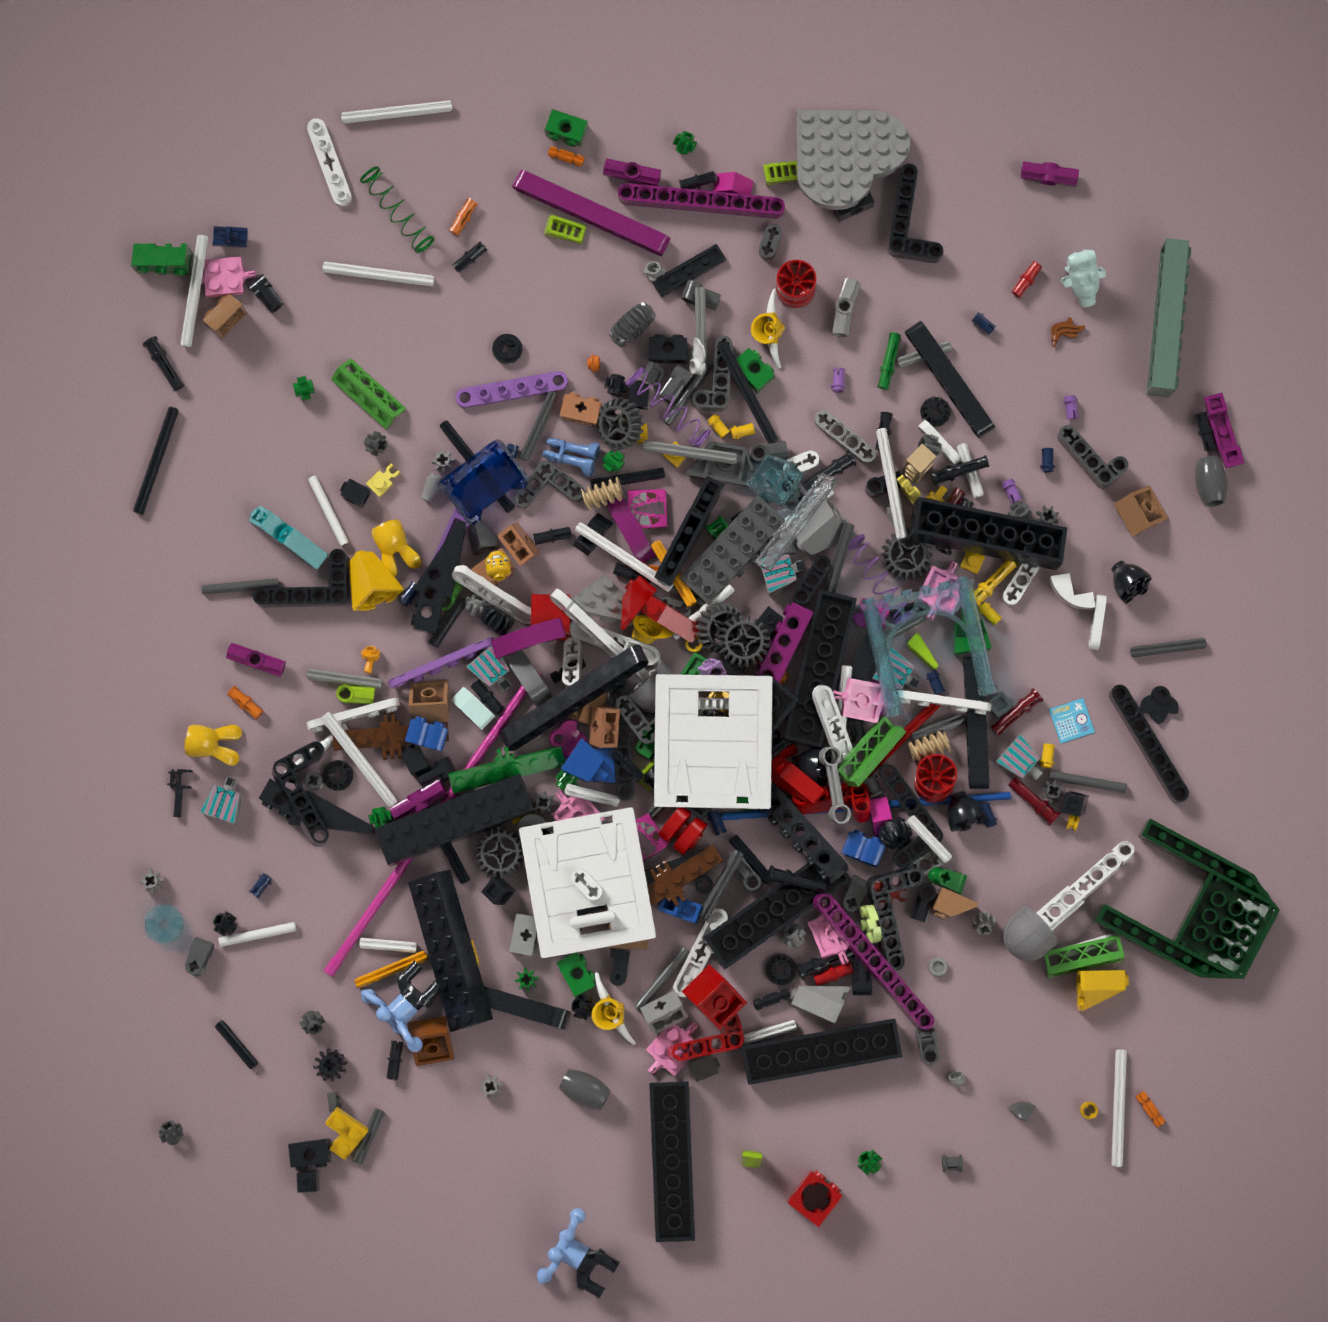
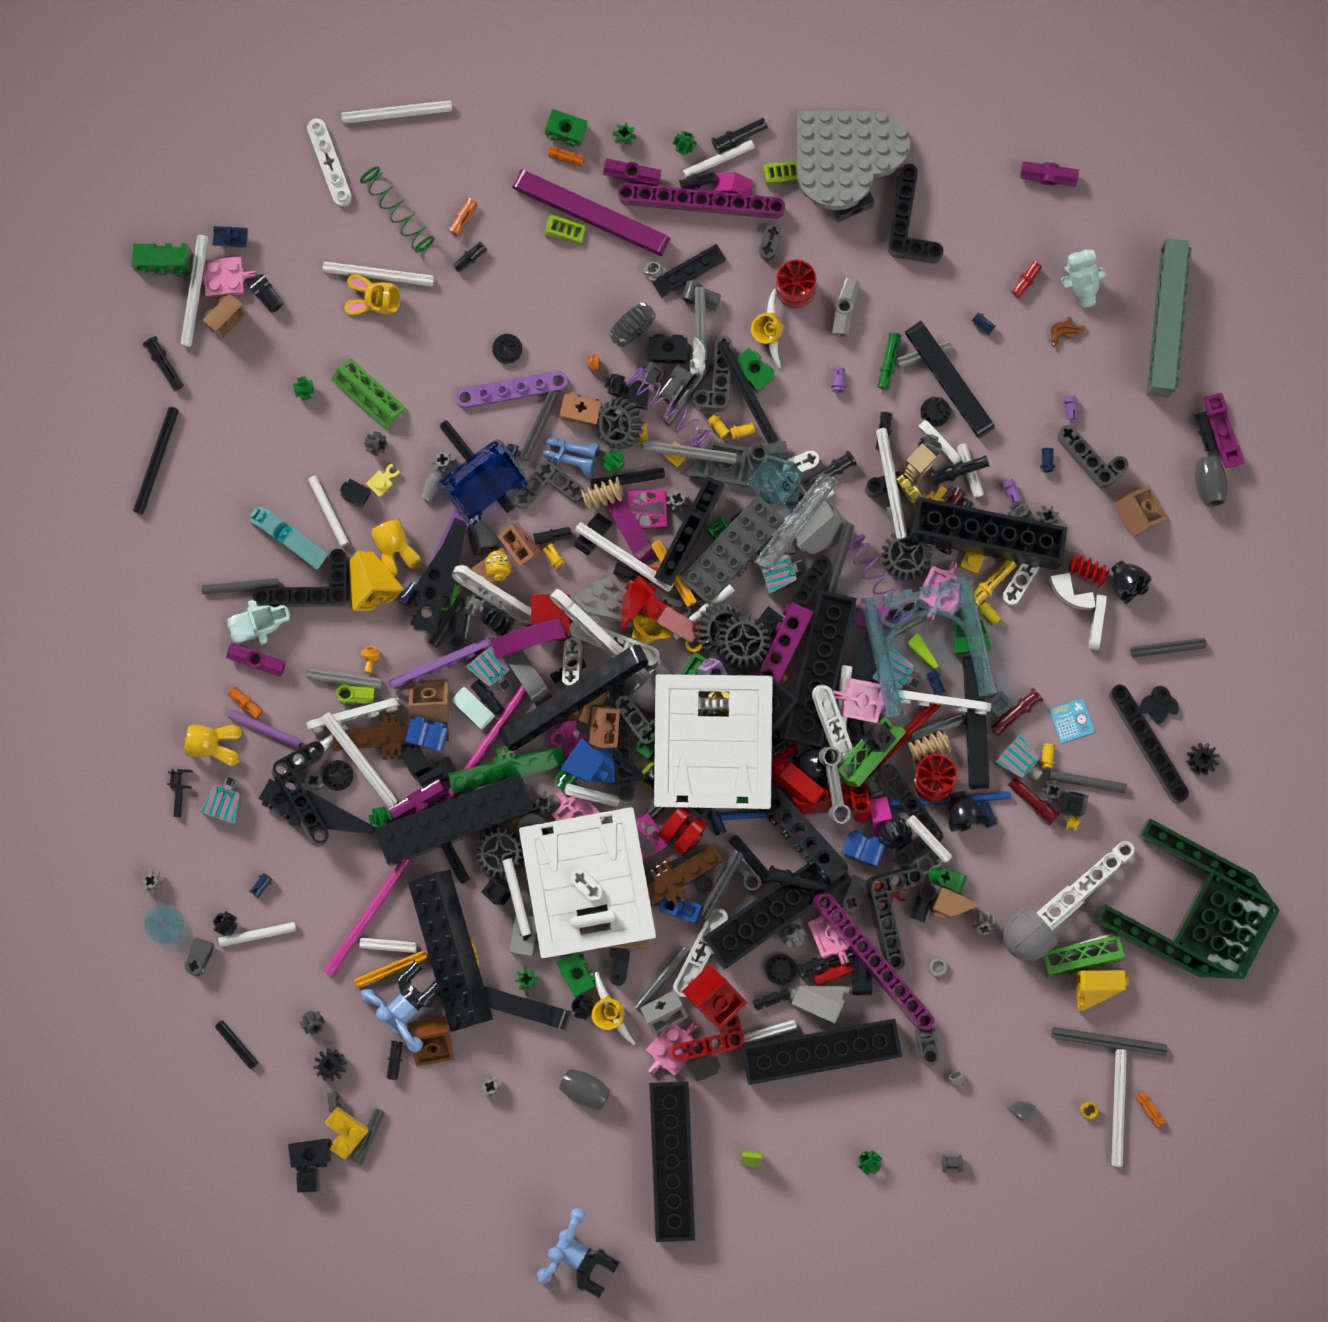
(170, 1132): dark grey gear -> none
(257, 622): none -> light aqua piece
(265, 729): none -> medium lavender piece
(379, 297): none -> yellow piece
(459, 628): none -> black piece
(516, 897): none -> white piece
(554, 557): none -> yellow pin
(627, 140): none -> green gear
(675, 494): none -> light grey gear
(718, 159): none -> white piece
(730, 138): none -> black pin
(816, 1216): red brick -> none
(847, 434): light grey beam -> none
(870, 924): yellowish green plate -> none
(878, 738): none -> black brick
(1088, 570): none -> red piece
(1109, 1041): none -> dark grey axle
(1205, 753): none -> black gear

